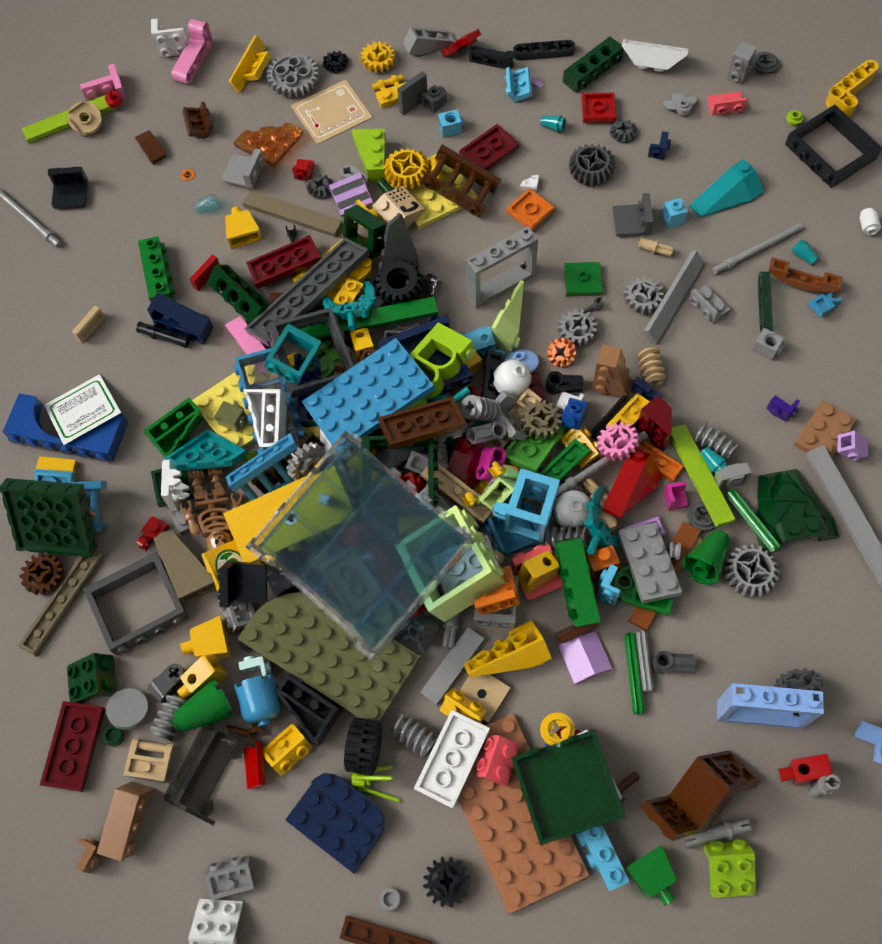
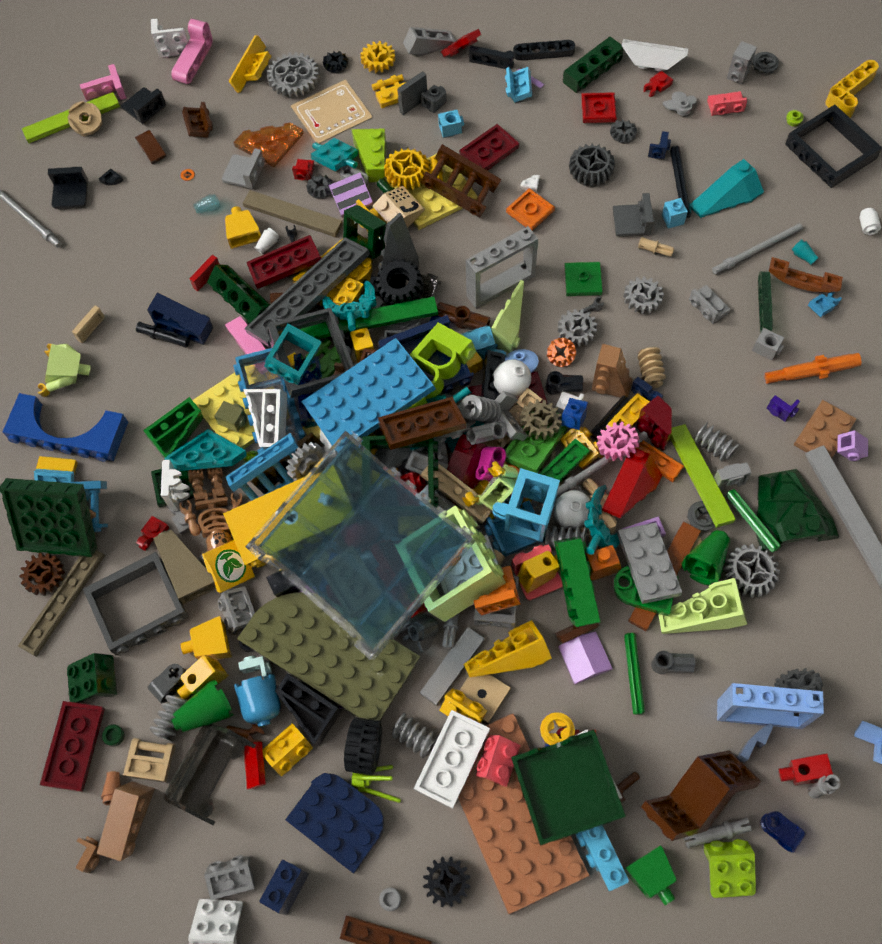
(62, 368): none -> yellowish green torso
(82, 409): white sticker -> none
(110, 178): none -> black tile
(112, 782): none -> nougat cone
(113, 99): red tile -> none
(127, 708): light grey tile -> none
(144, 104): none -> black bracket
(155, 267): green brick -> none
(242, 583): black bracket -> none
(266, 240): none -> white cone
(284, 887): none -> dark blue panel
(335, 154): none -> teal plate
(472, 320): none -> reddish brown piece
(554, 123): teal cone -> none
(608, 593): medium azure bracket -> none
(644, 661): light grey axle -> none
(658, 82): none -> red plate
(673, 297): light grey tile -> none
(674, 550): light grey bush -> none
(675, 496): dark pink panel -> none
(680, 178): none -> black axle
(710, 610): none -> yellowish green wedge
(713, 460): teal cone -> none
(758, 739): none -> sand blue slope
(784, 832): none -> clear blue piece
(819, 367): none -> orange piece

